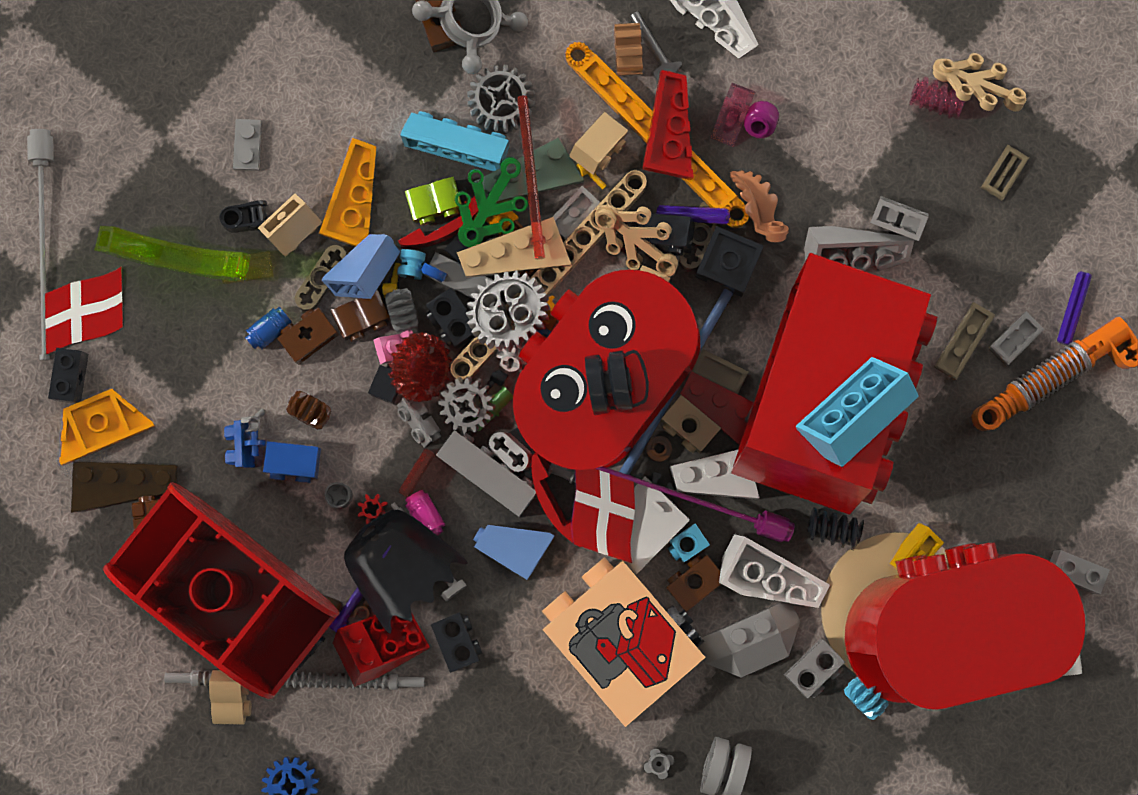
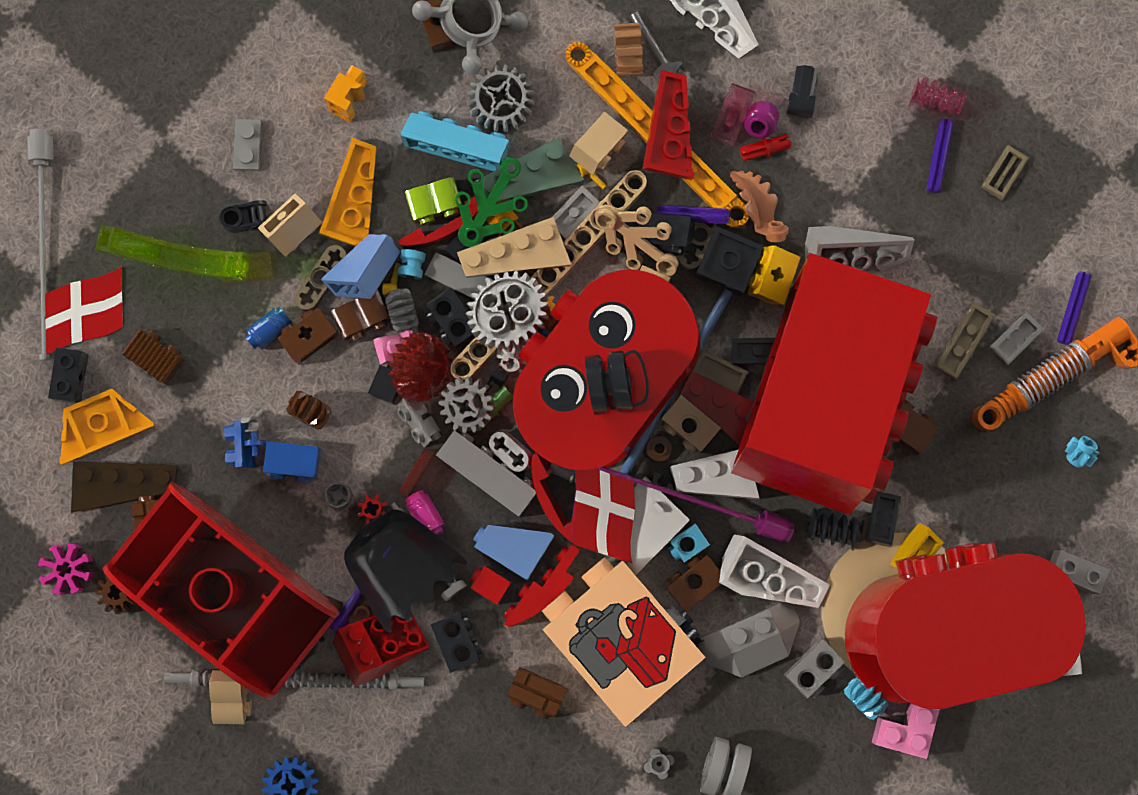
(69, 578): none -> dark pink gear
(112, 602): none -> reddish brown gear
(153, 356): none -> reddish brown brick
(345, 91): none -> light orange hips
(433, 272): blue tile -> none
(489, 584): none -> red brick
(536, 597): none -> red slope
(536, 692): none -> reddish brown brick
(537, 238): clear red bar -> none
(750, 350): none -> black plate
(765, 147): none -> red axle
(773, 275): none -> yellow brick
(802, 95): none -> black piece
(858, 410): medium azure slope -> none
(883, 519): none -> black plate
(899, 218): light grey brick -> none
(910, 737): none -> bright pink brick
(918, 429): none -> reddish brown brick
(940, 155): none -> dark purple axle
(952, 72): tan plant -> none
(1082, 451): none -> medium azure gear

